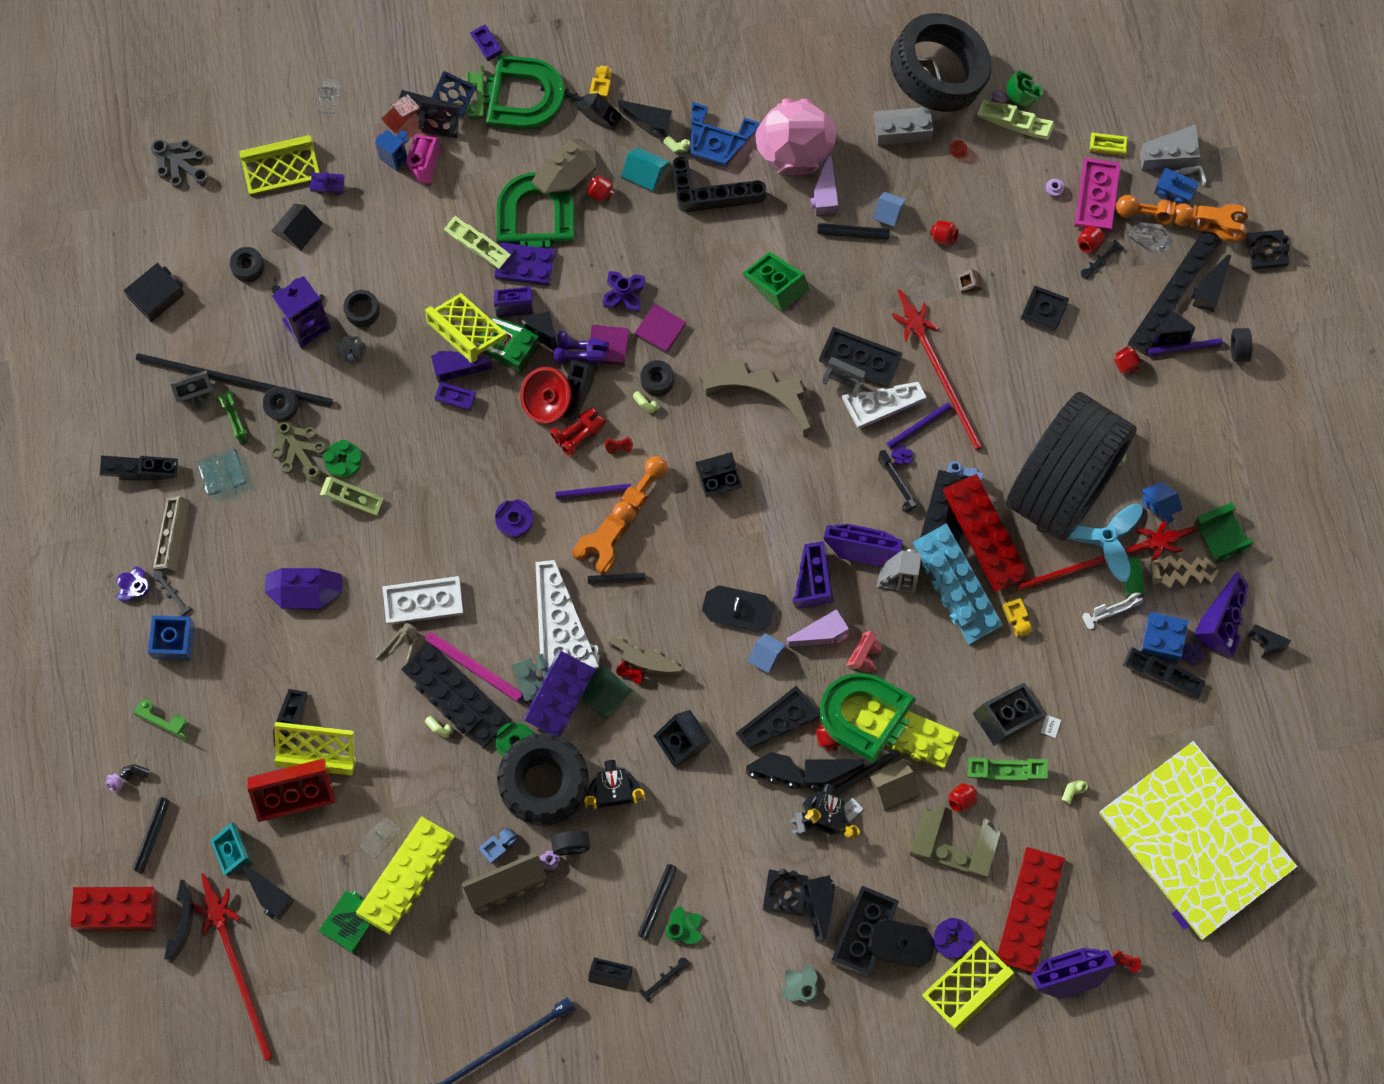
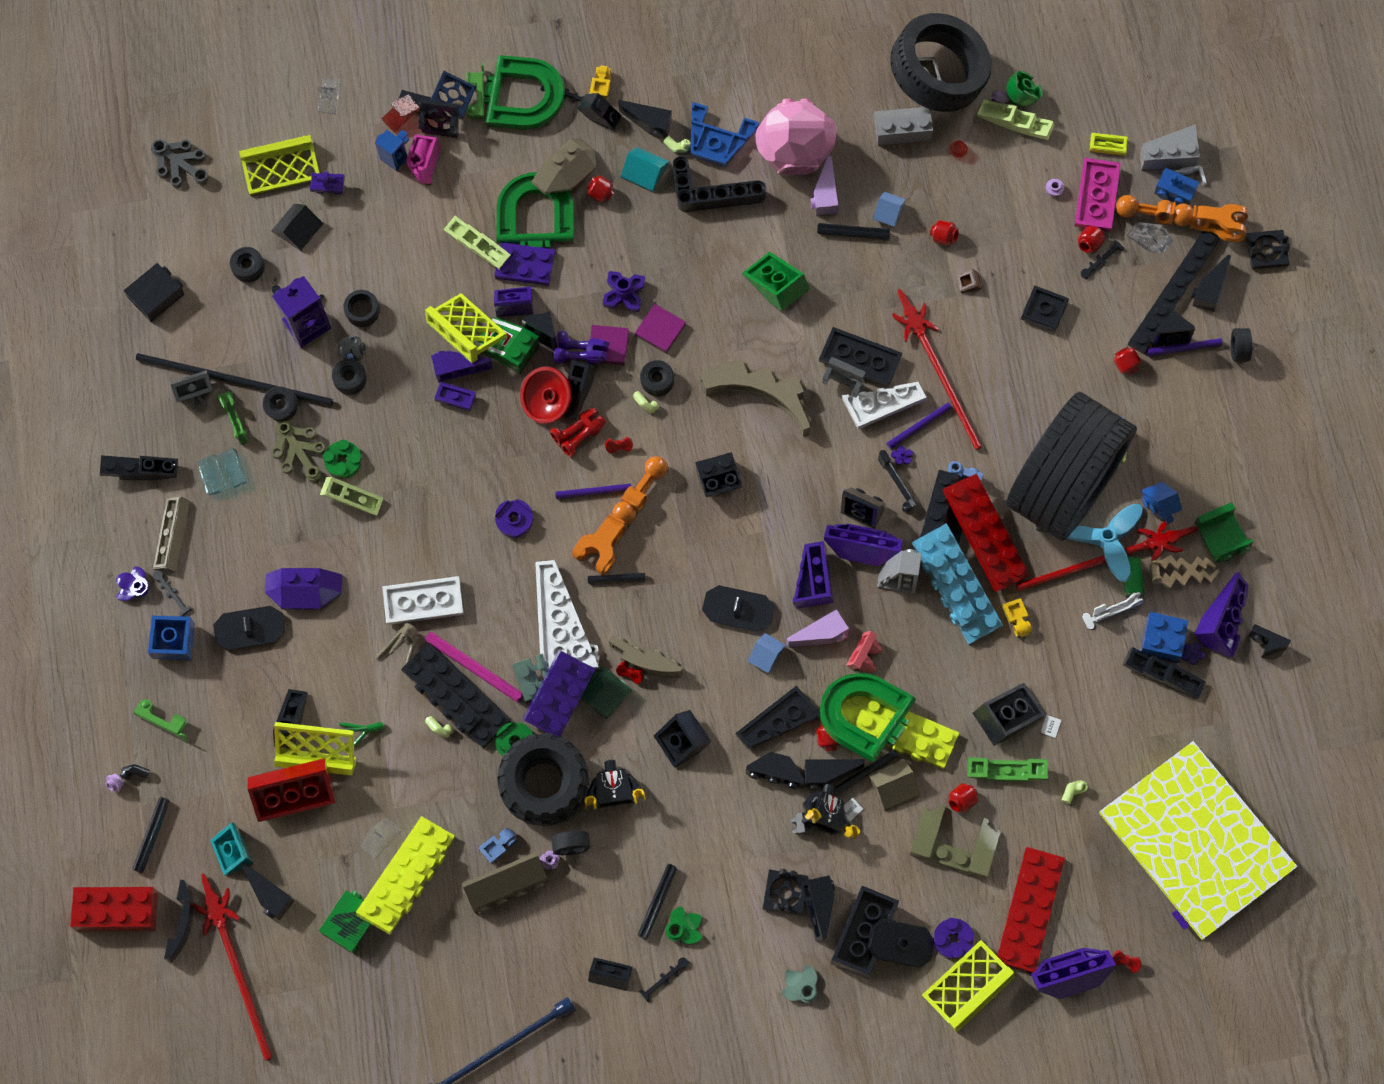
(249, 627): none -> black shield
(349, 366): none -> black tyre
(358, 728): none -> green plant
(486, 42): dark purple plate -> none
(862, 507): none -> black slope

